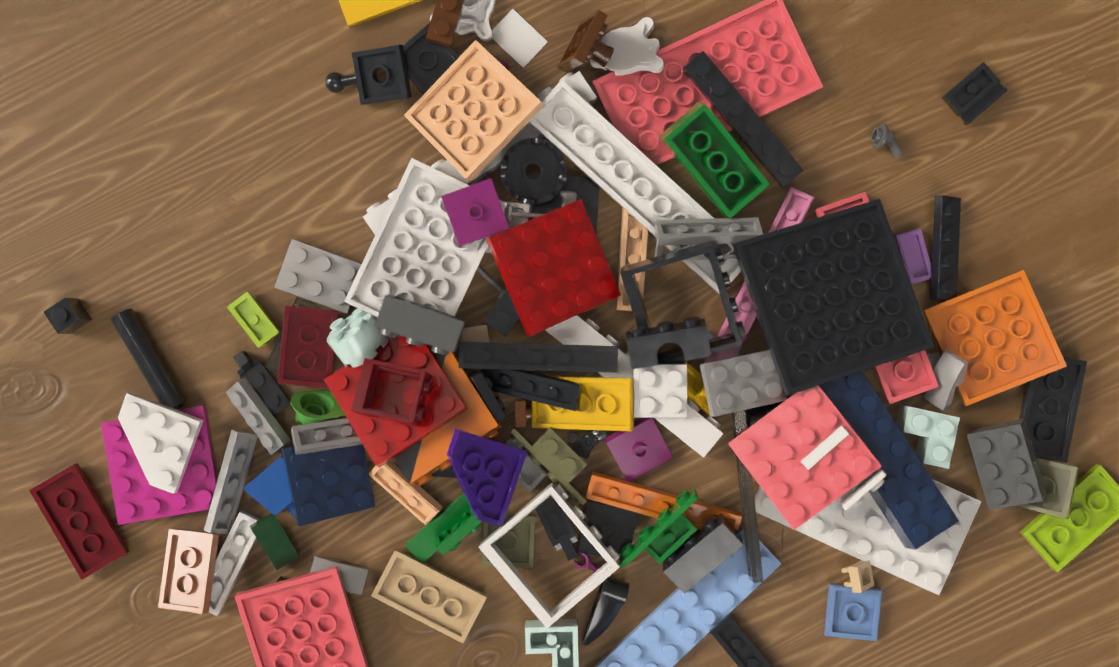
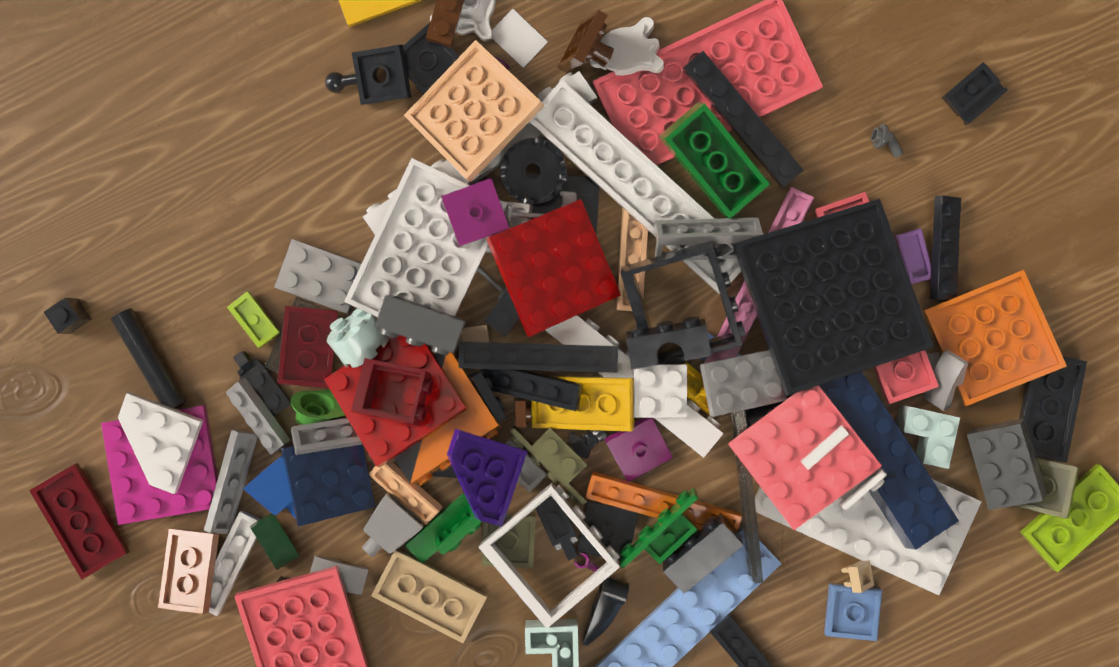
(390, 526): none -> light grey torso

